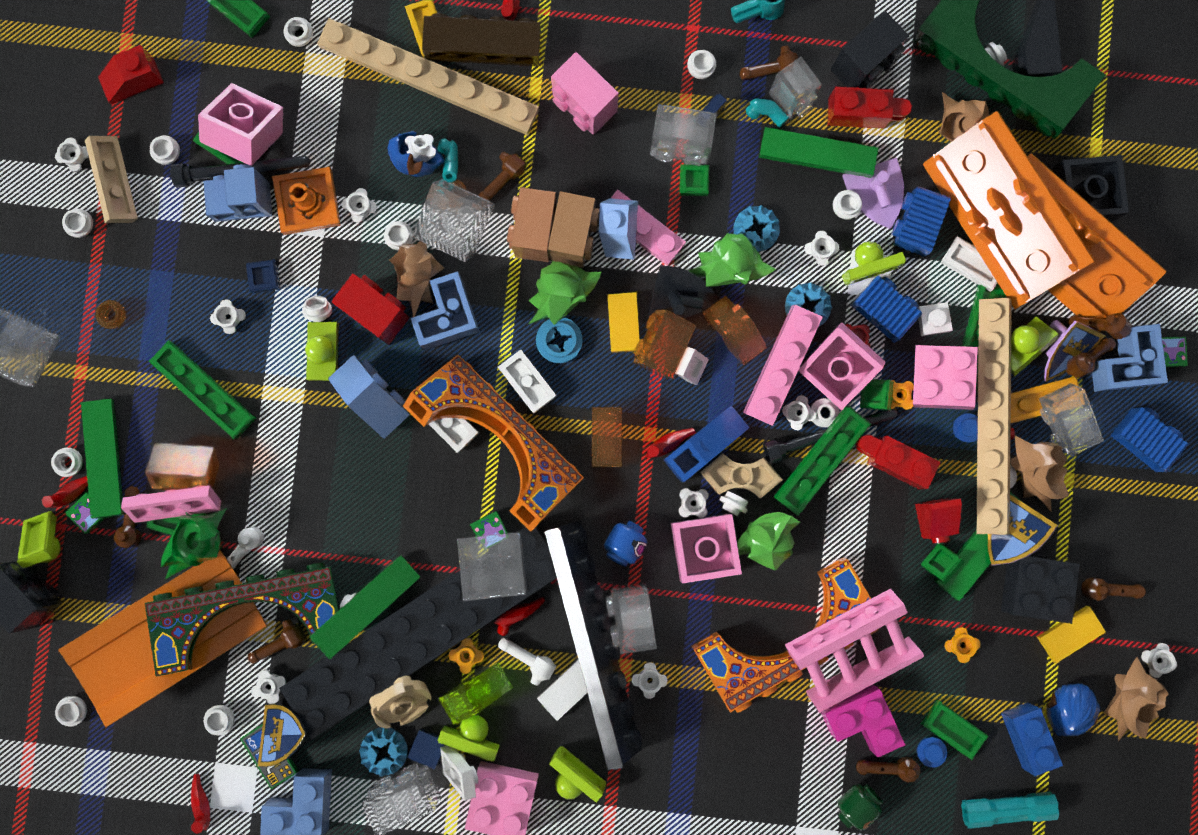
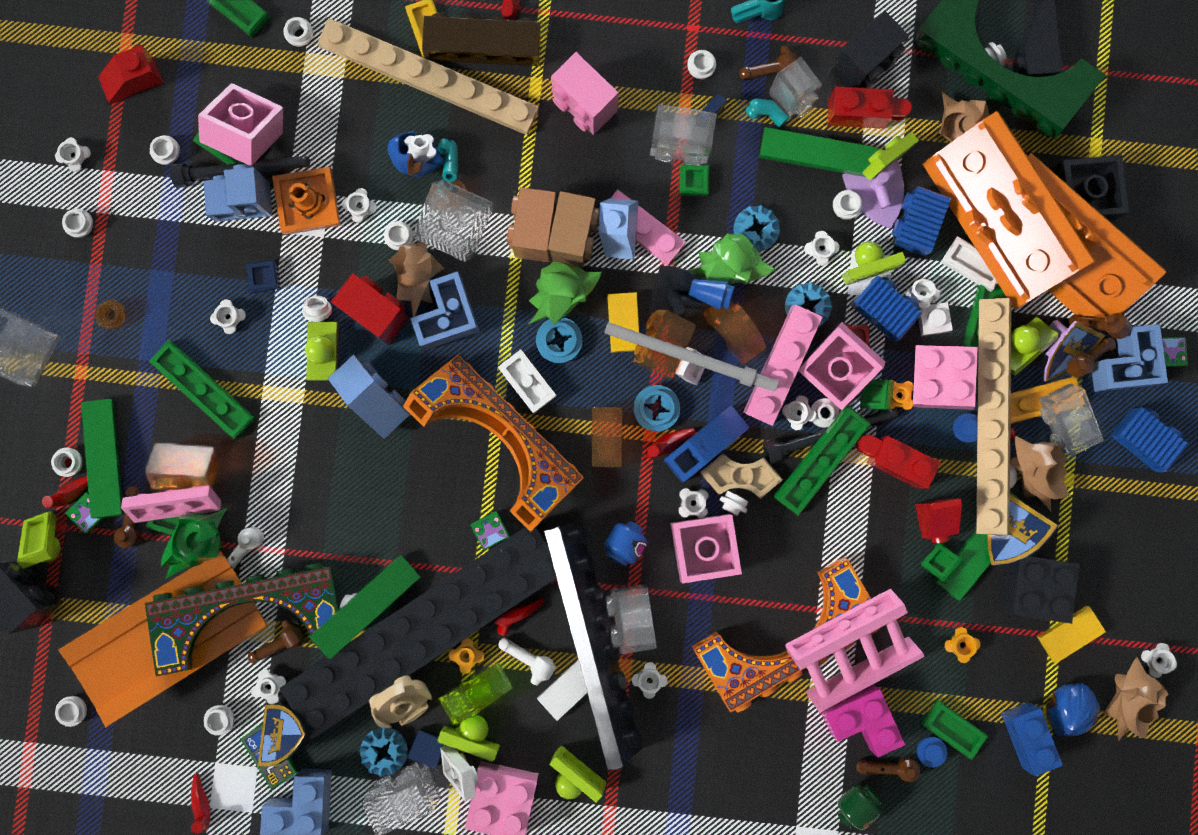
(111, 179): tan plate -> none
(455, 432): white plate -> none
(492, 566): clear brick -> none
(512, 166): reddish brown piece -> none
(668, 401): none -> dark azure gear
(714, 293): none -> blue cone
(746, 376): none -> light grey bar
(768, 539): bright green hair -> none
(895, 149): none -> lime plate
(925, 287): none -> white plate
(1032, 807): teal axle -> none
(1099, 589): reddish brown piece -> none

